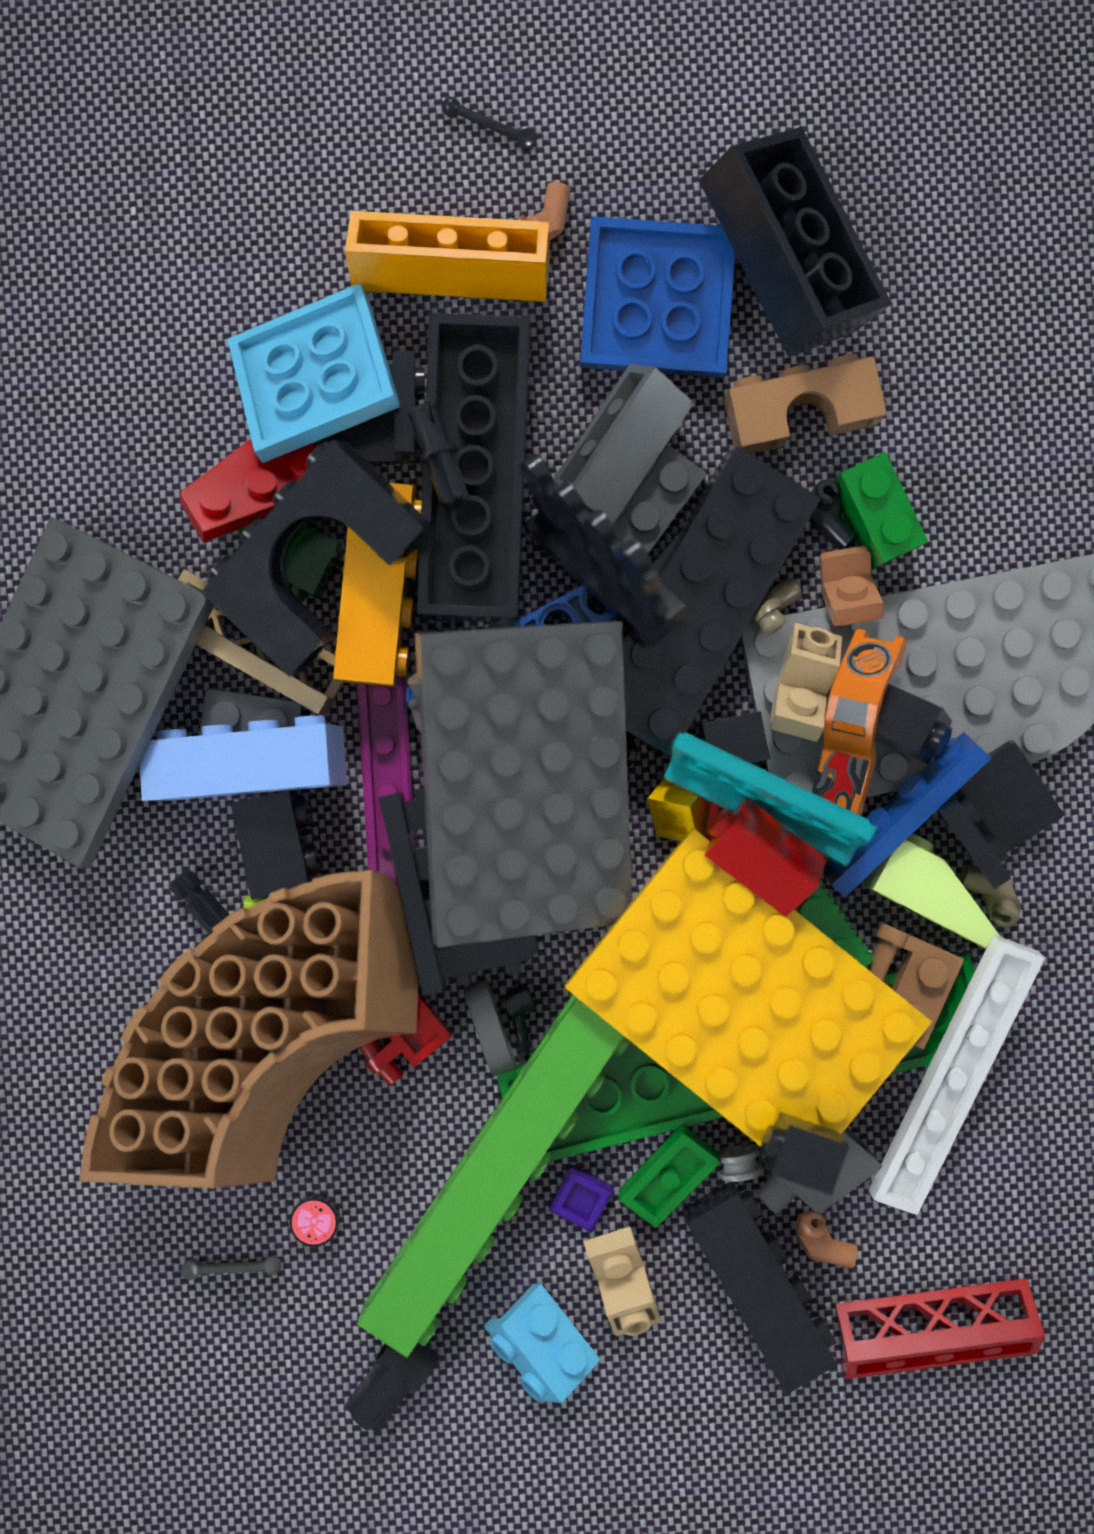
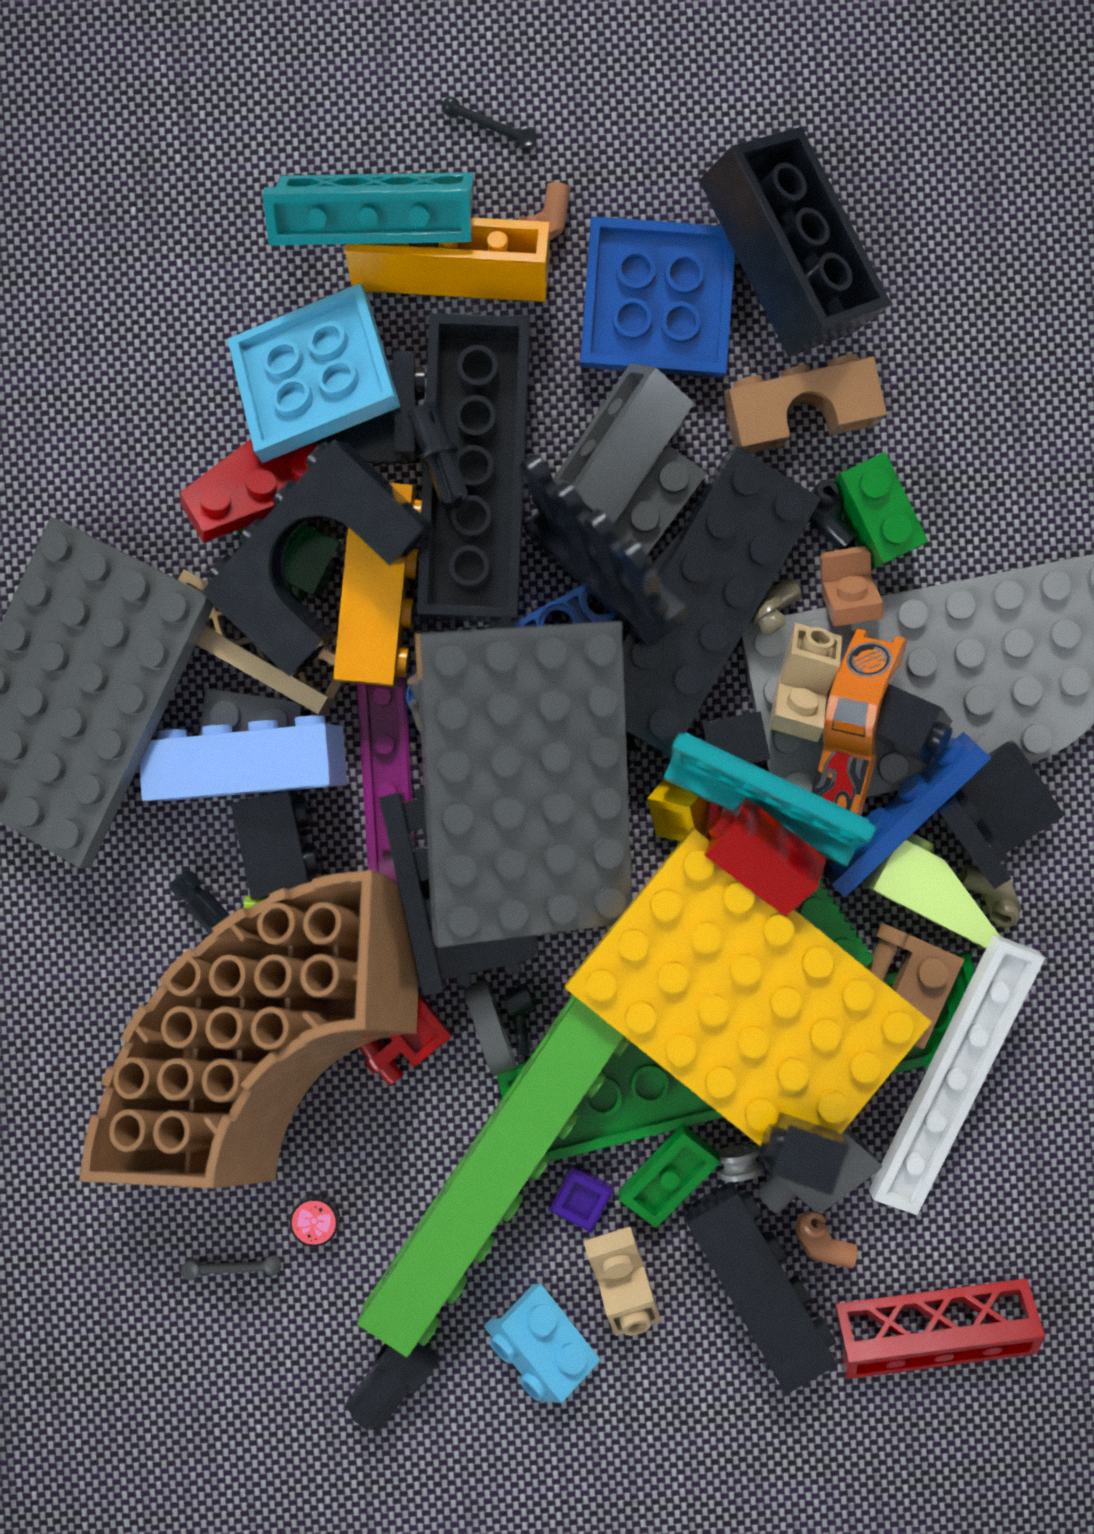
(369, 209): none -> teal fence

